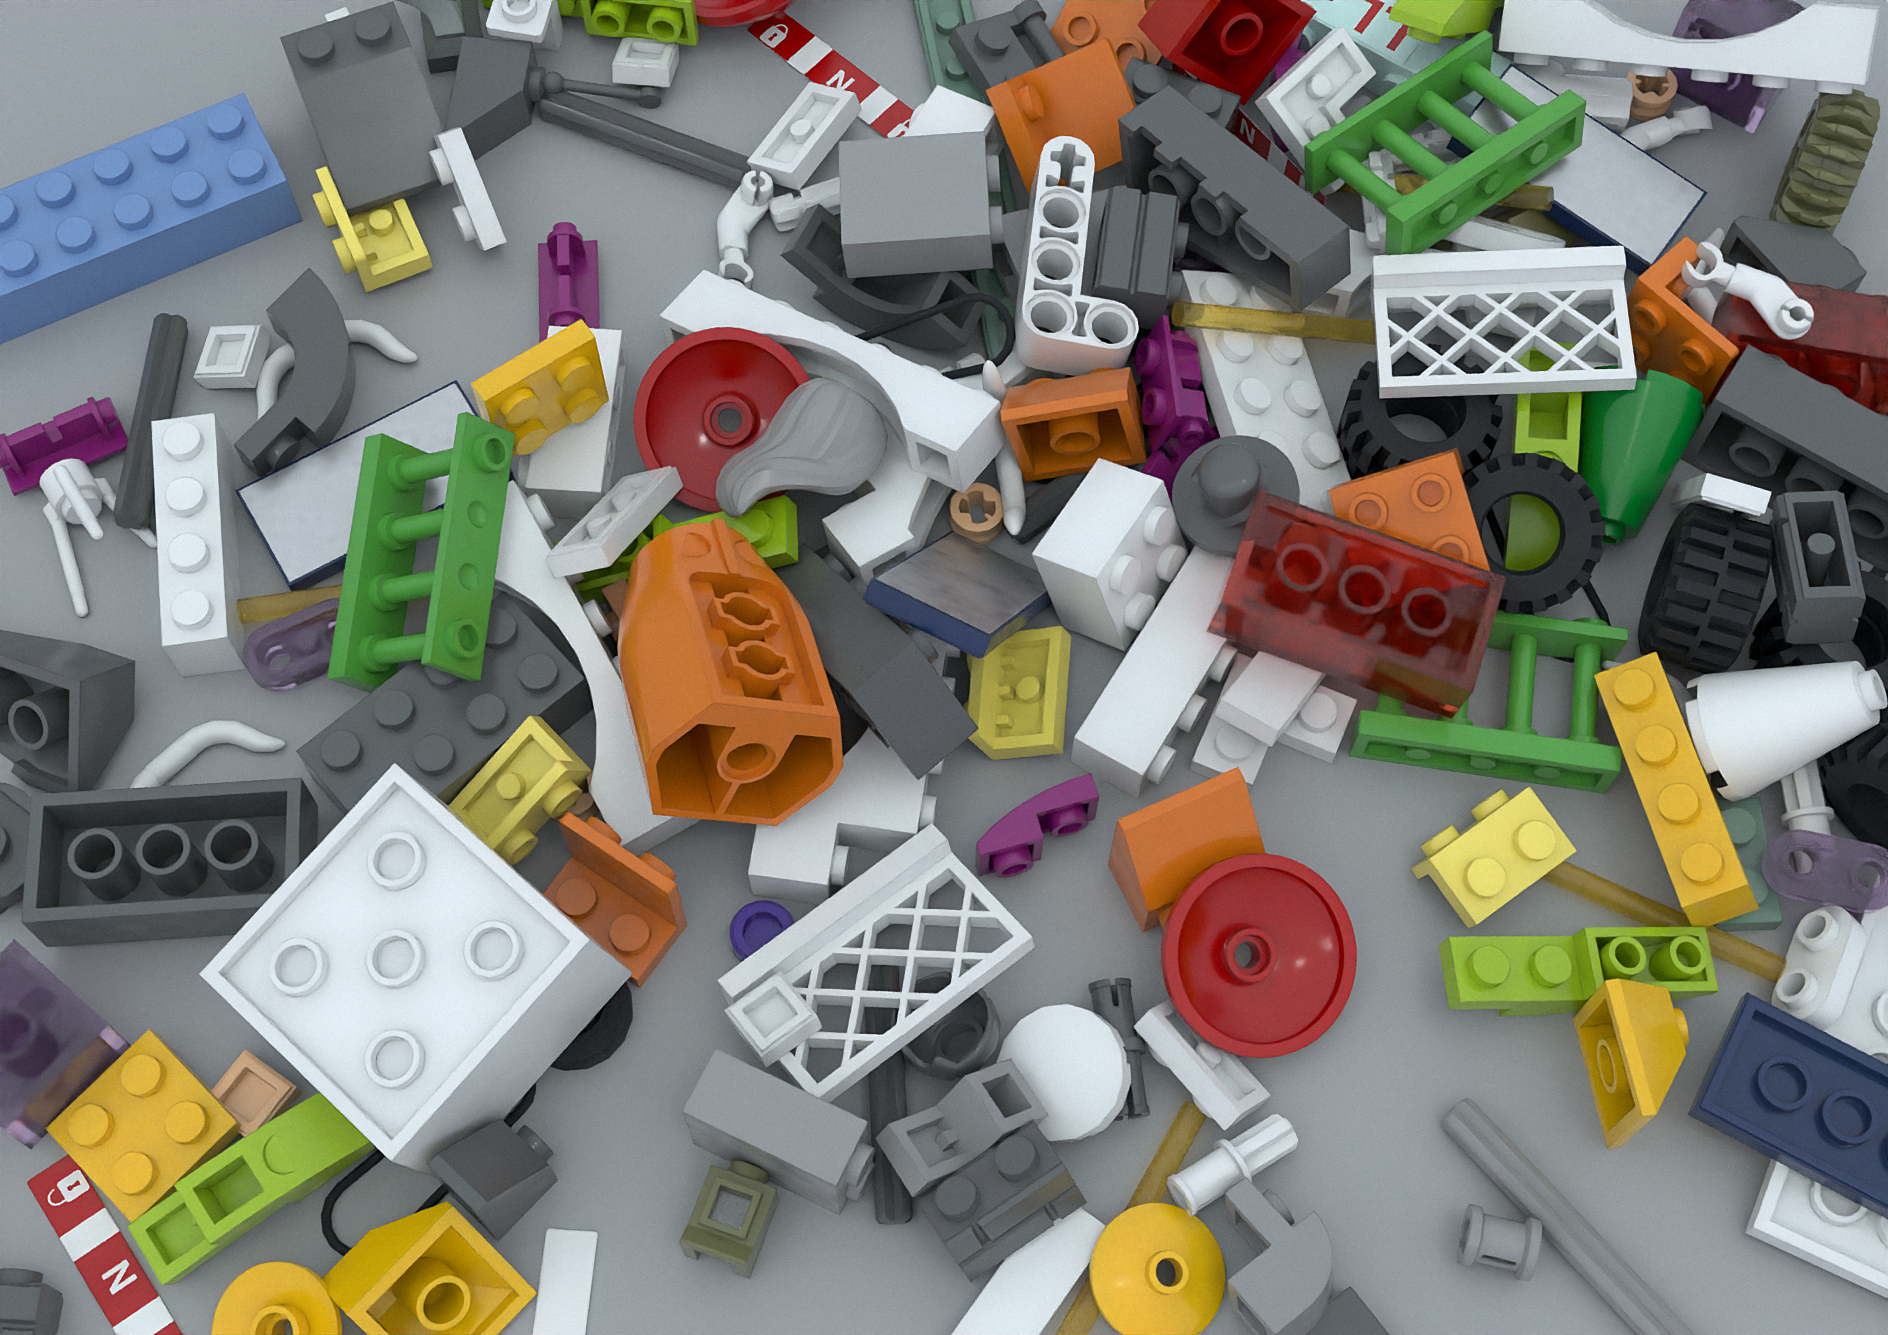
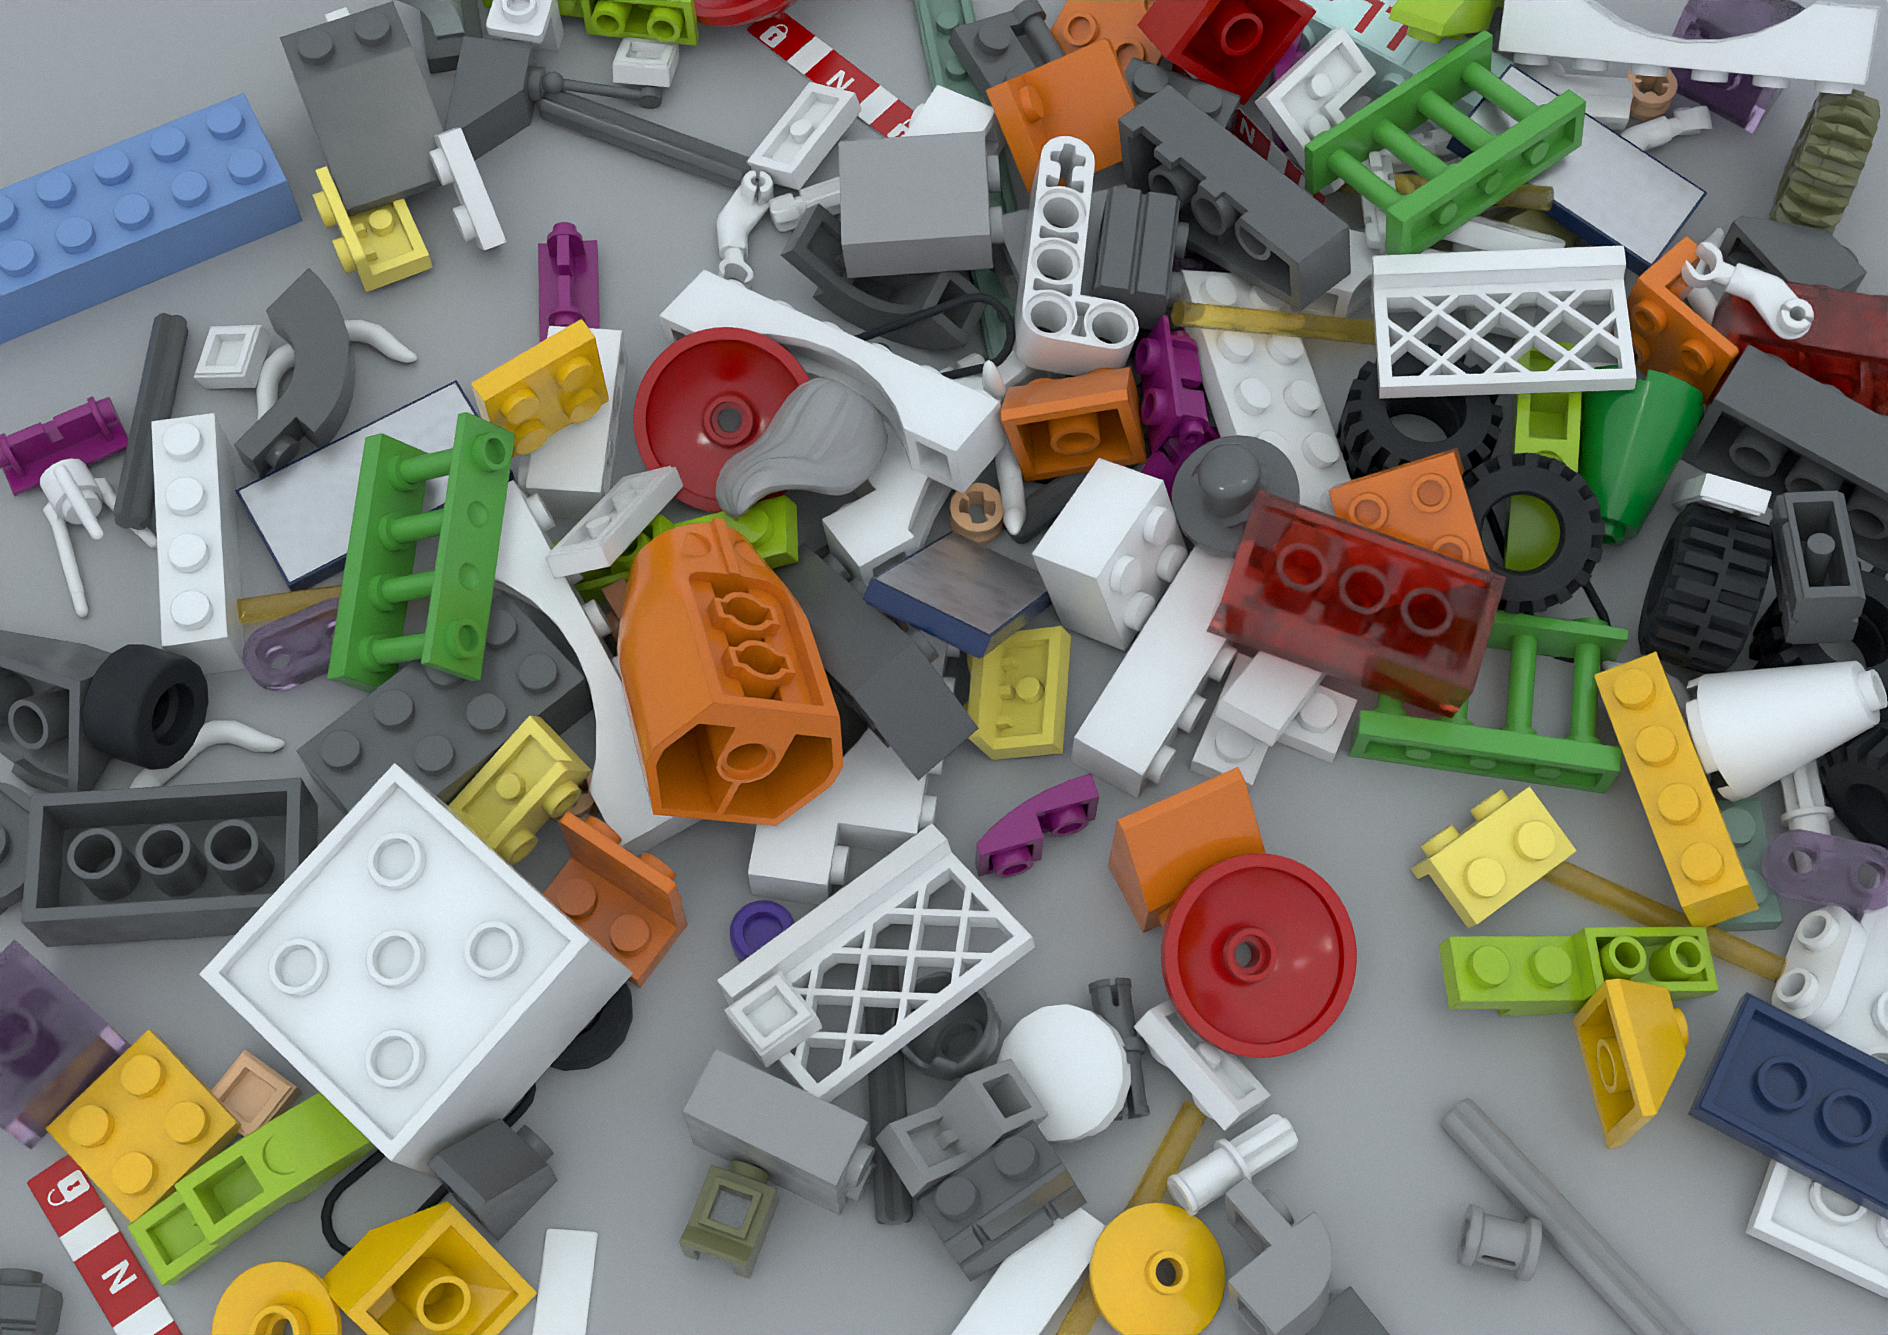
(146, 706): none -> black tyre

